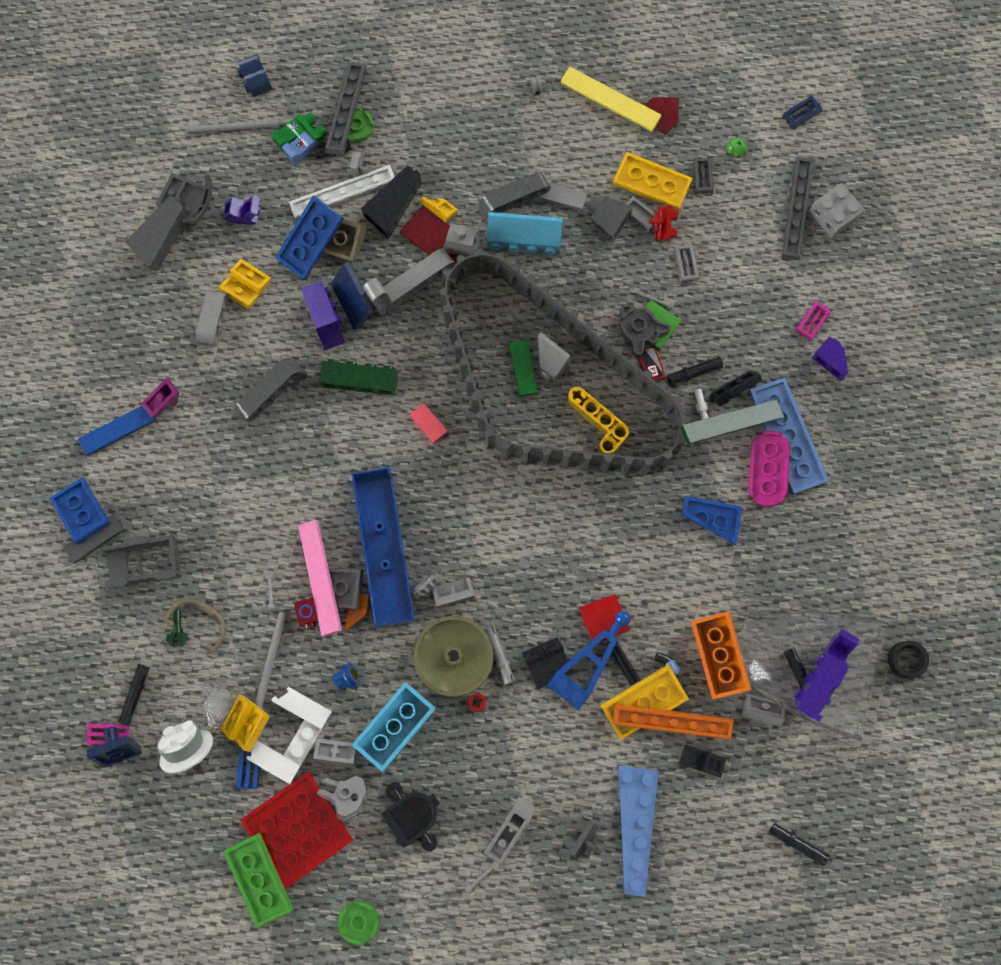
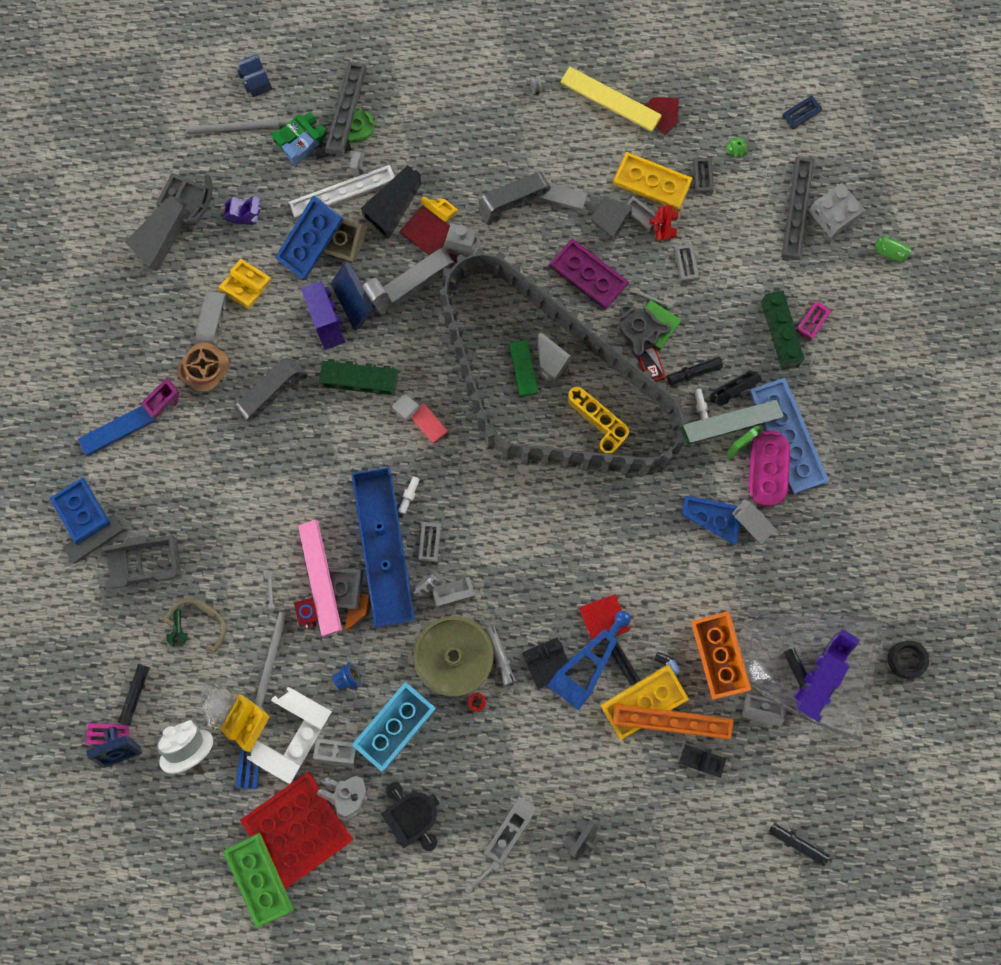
(201, 350): none -> medium nougat piece
(354, 917): bright green tile -> none
(405, 407): none -> light grey slope
(408, 495): none -> white bar
(437, 541): none -> light grey tile
(524, 233): medium azure slope -> none
(588, 274): none -> magenta tile
(637, 809): medium blue wing -> none
(743, 442): none -> bright green tile
(753, 521): none -> light grey hinge
(782, 330): none -> dark green brick
(832, 358): dark purple slope -> none
(892, 248): none -> bright green head

